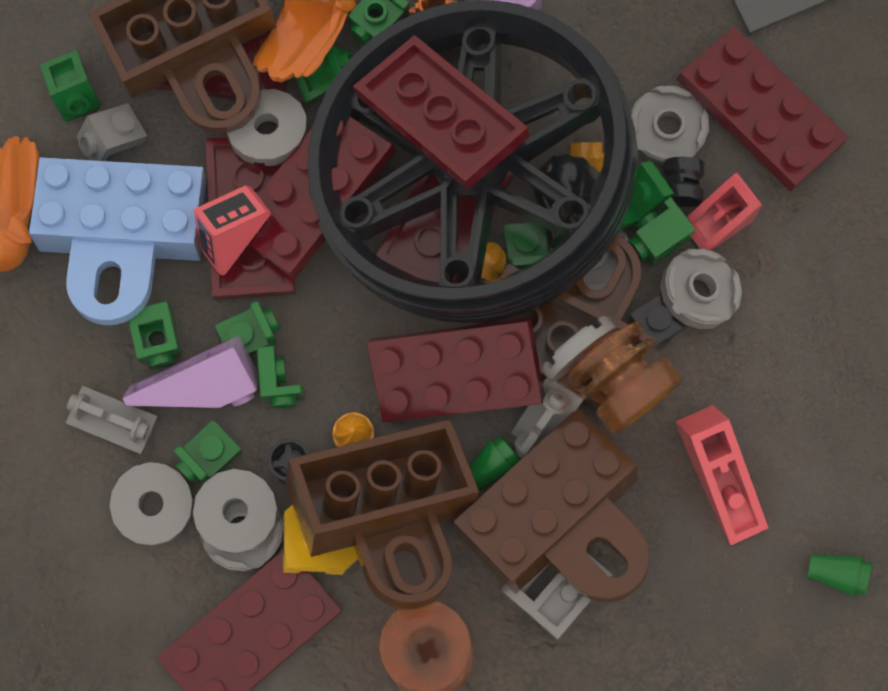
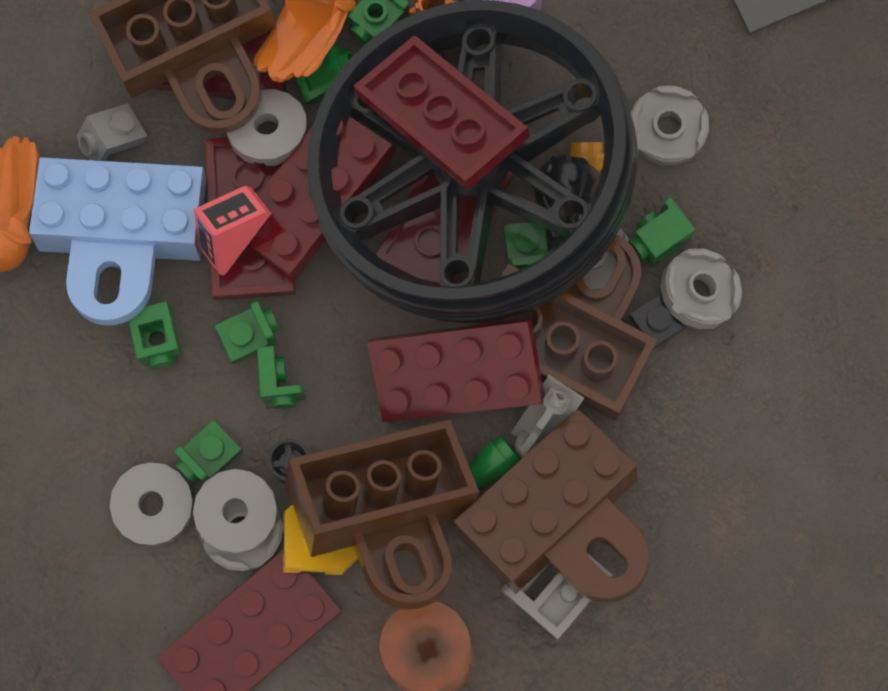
(70, 85): green bracket -> none
(110, 419): light grey hinge -> none
(205, 380): lavender slope -> none
(351, 429): light orange plate -> none
(493, 262): light orange plate -> none
(571, 351): light grey tile -> none
(625, 377): clear orange wheel -> none
(648, 194): green bracket -> none
(684, 179): black wheel -> none
(722, 473): coral slope -> none
(724, 213): coral slope -> none
(762, 108): dark red plate -> none
(842, 573): green cone -> none

